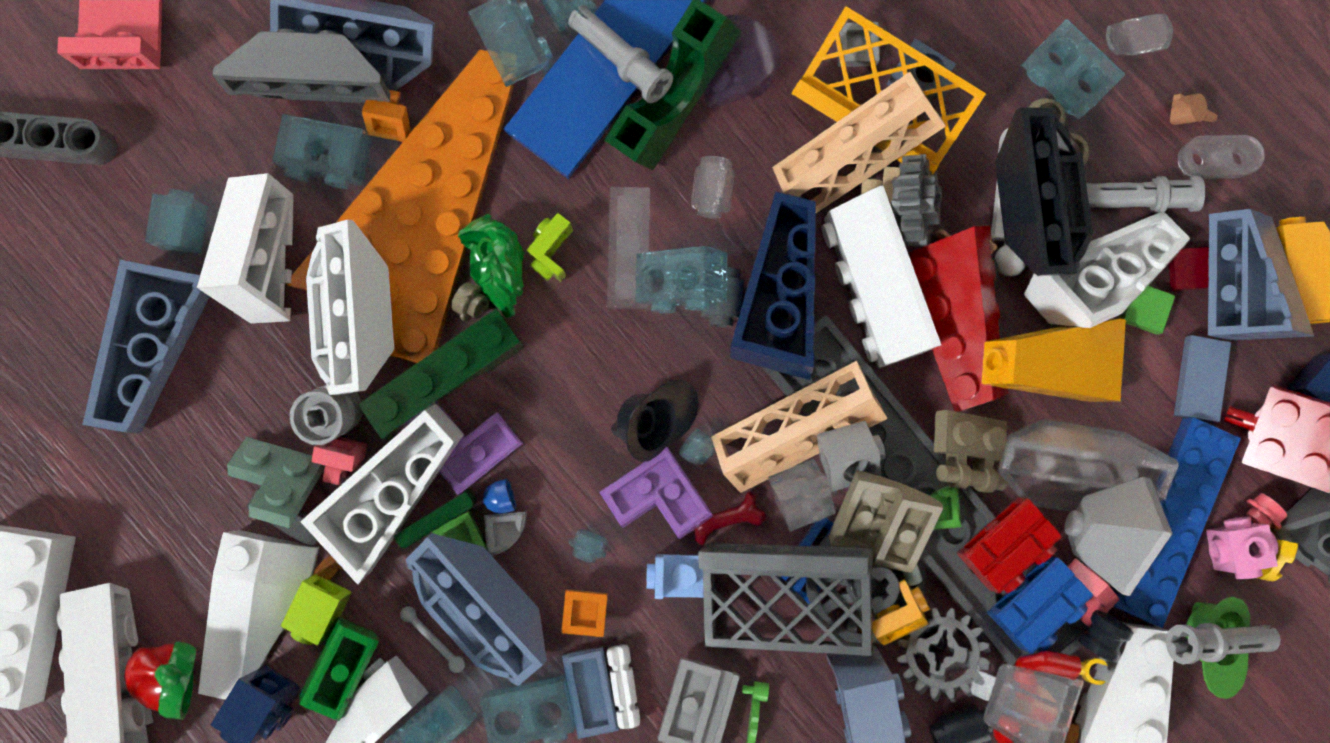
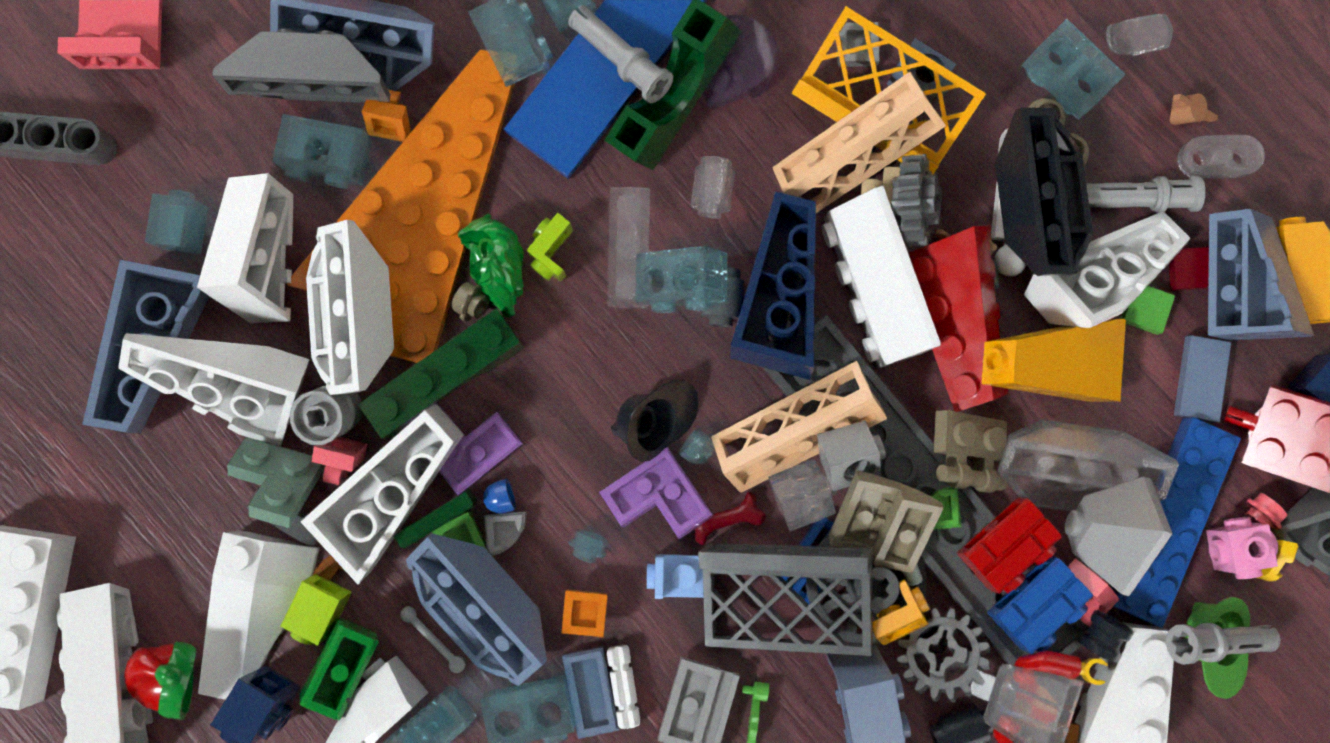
(235, 381): none -> white wedge

